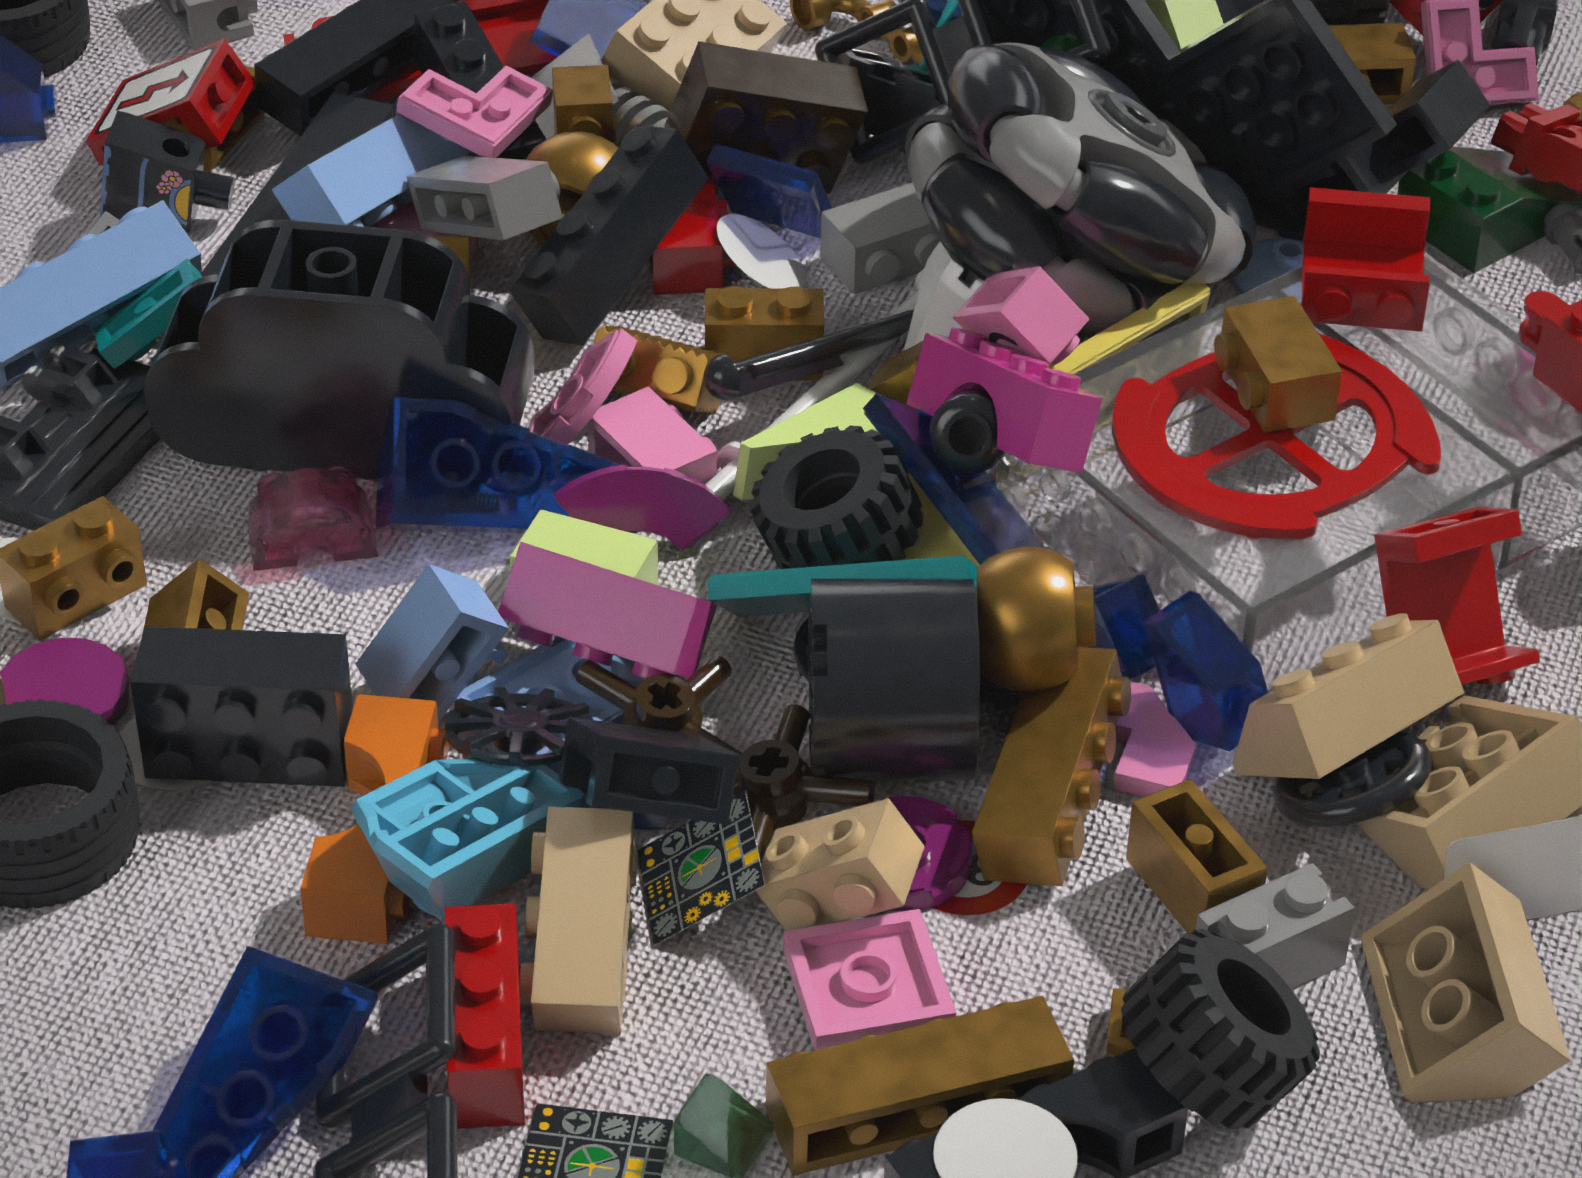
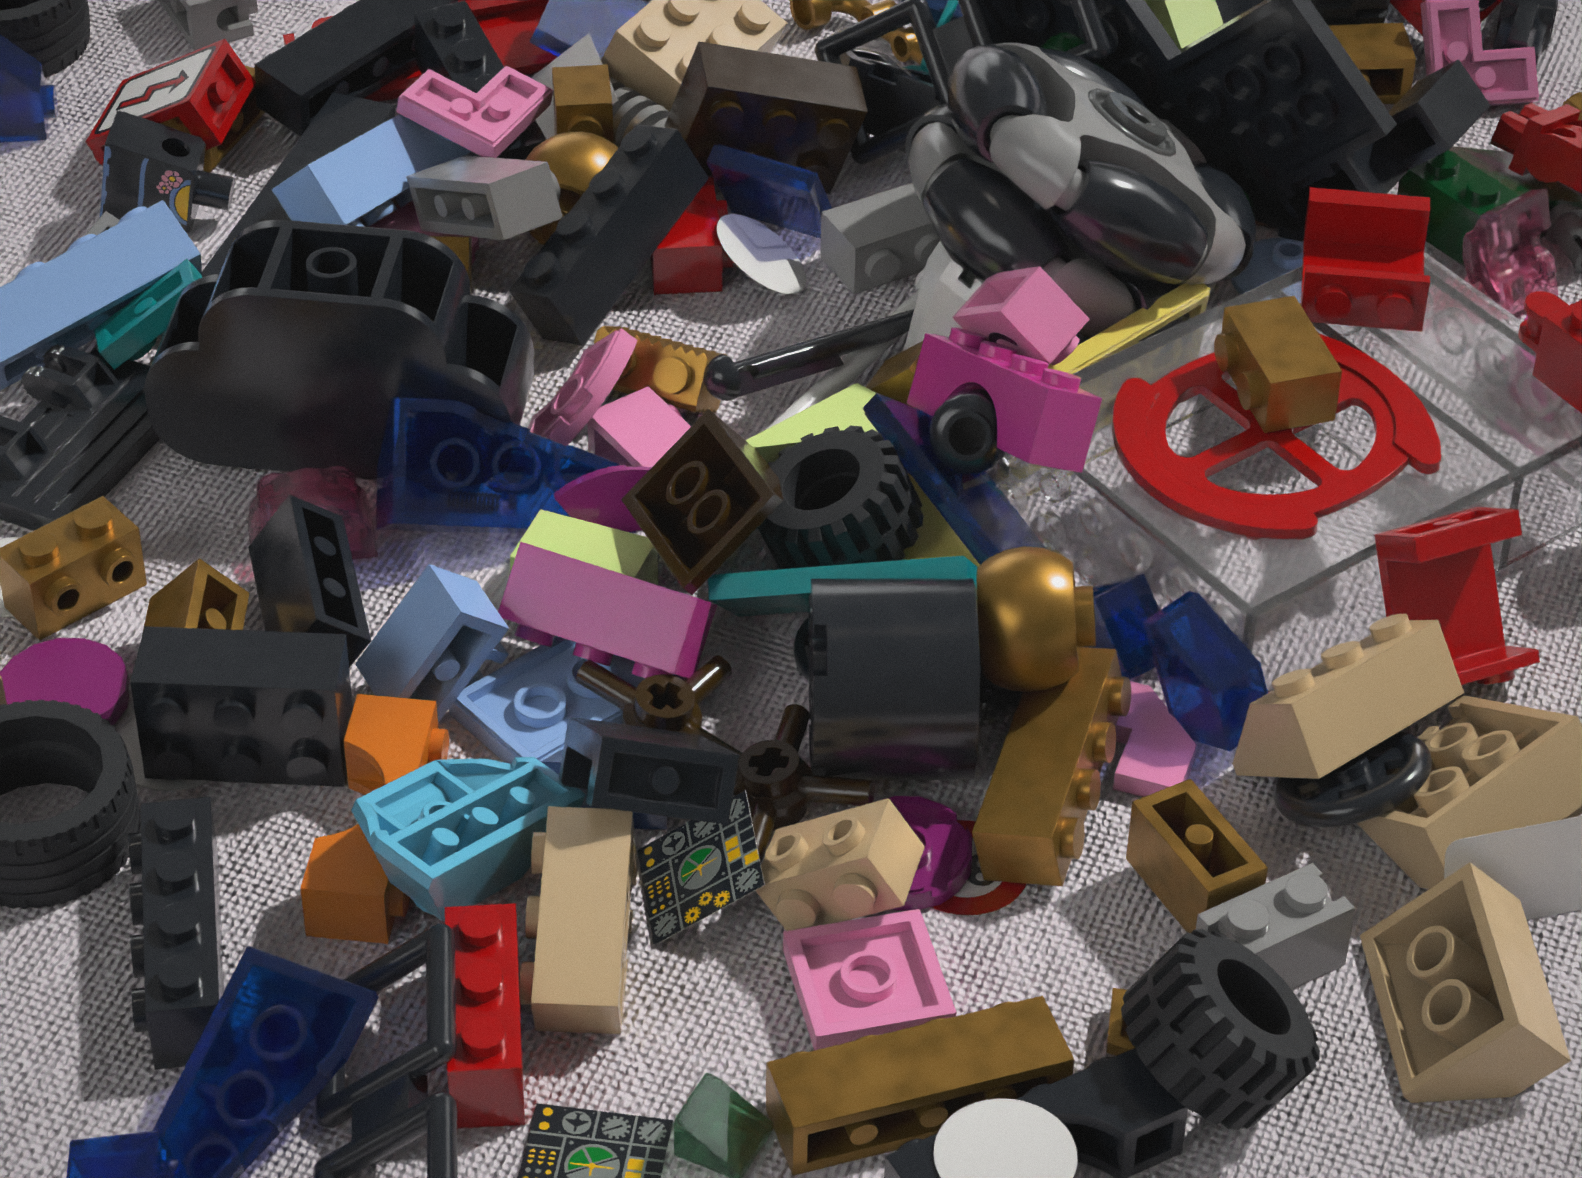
(180, 923): none -> black brick
(308, 575): none -> black brick
(513, 728): black wheel -> none
(703, 499): none -> dark brown slope
(762, 320): pearl gold brick -> none
(1508, 254): none -> clear pink cylinder

